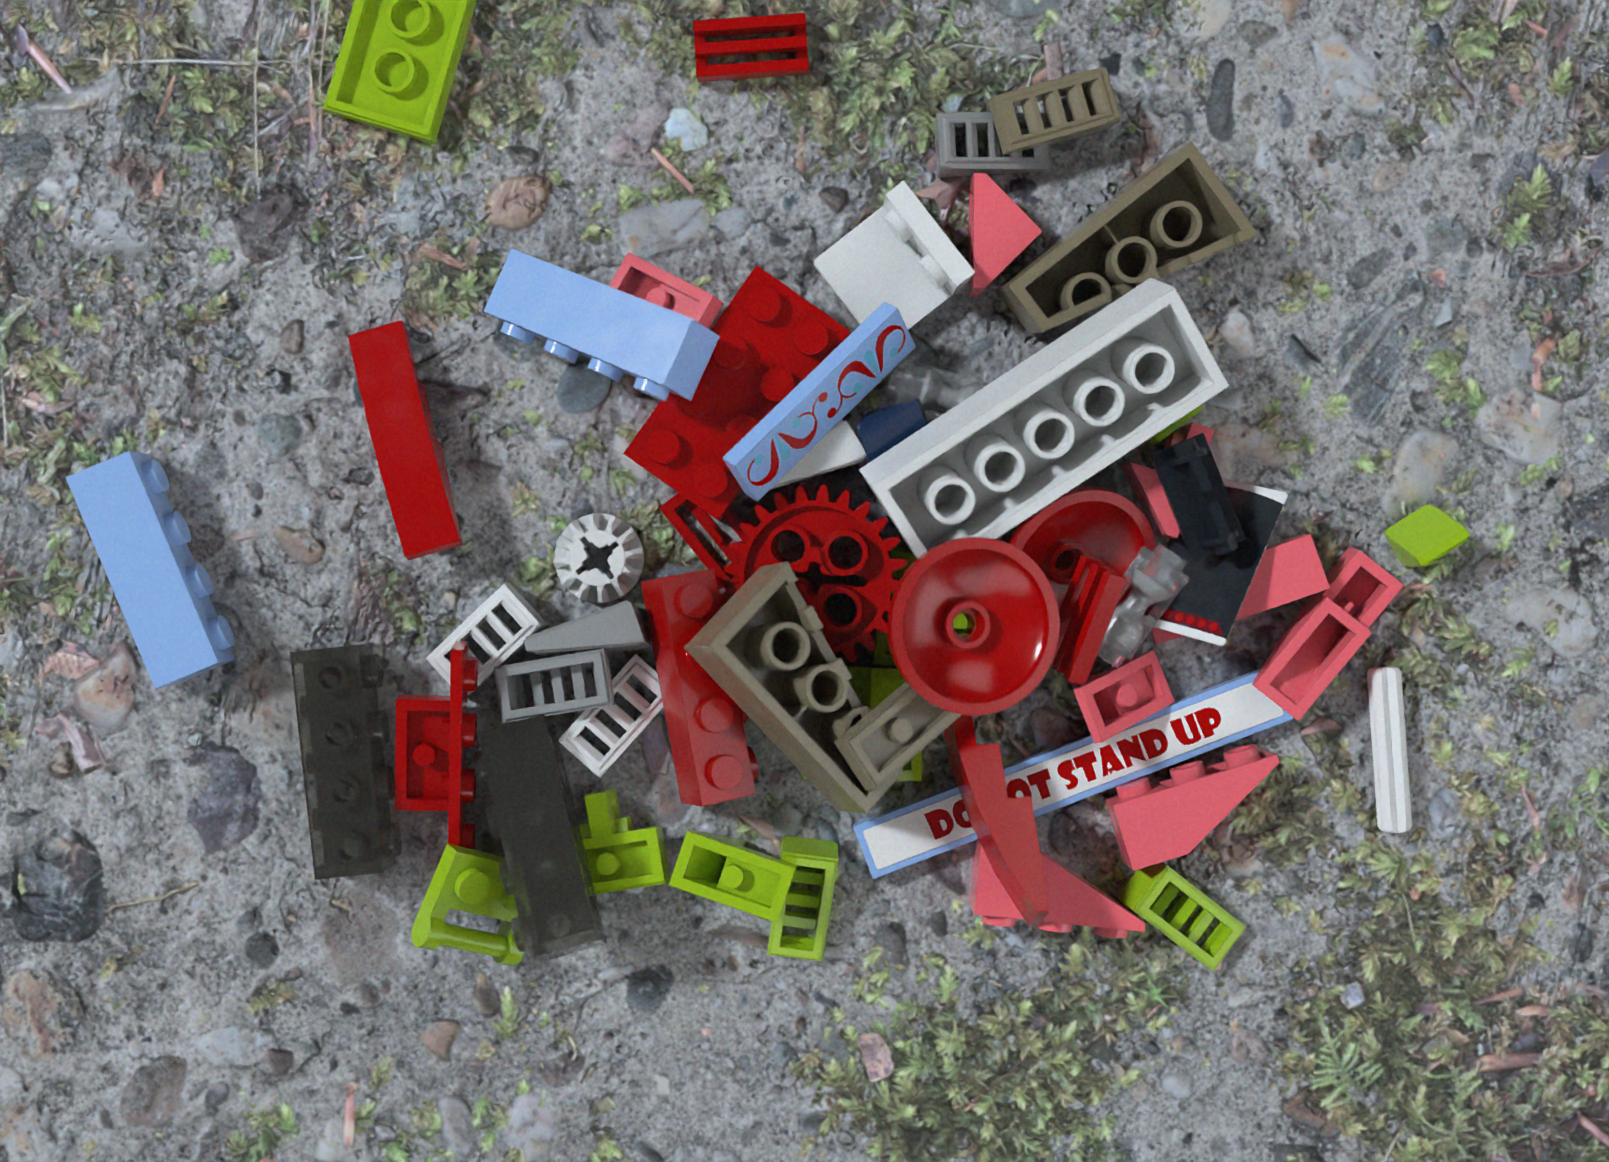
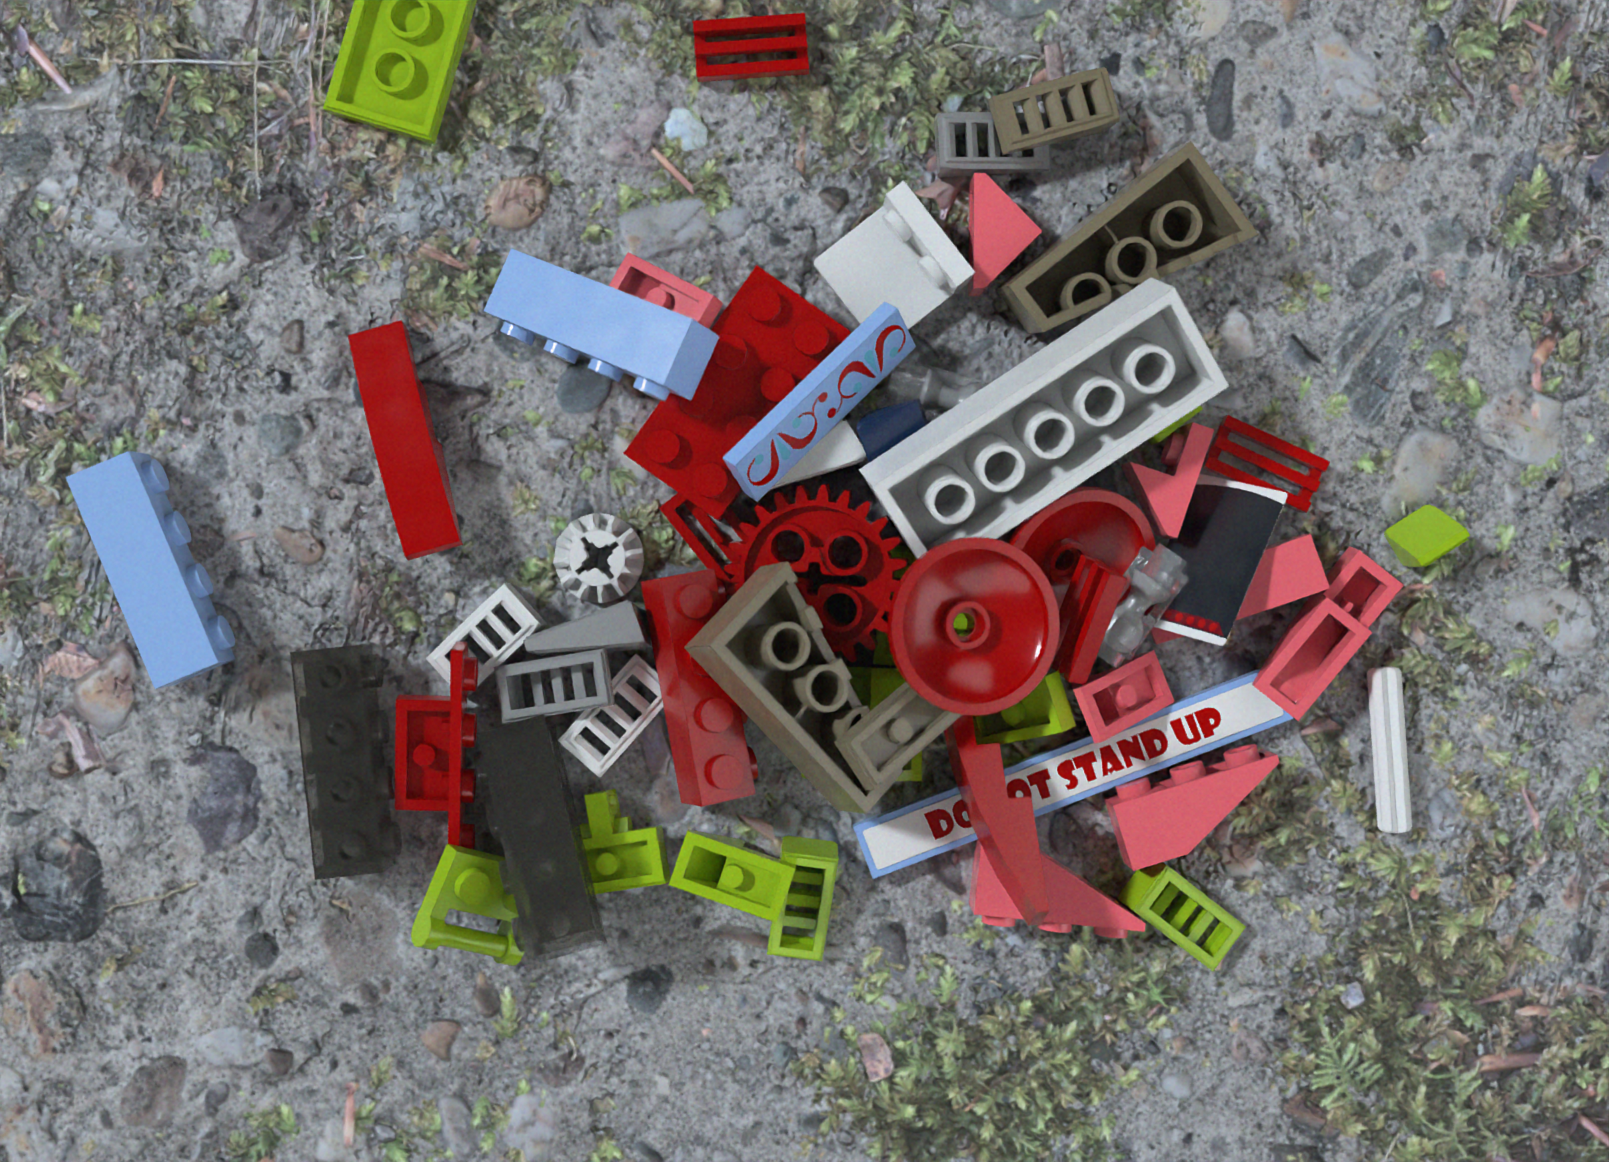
(1037, 715): none -> lime slope
(1198, 498): black hinge -> none
(1309, 483): none -> red tile

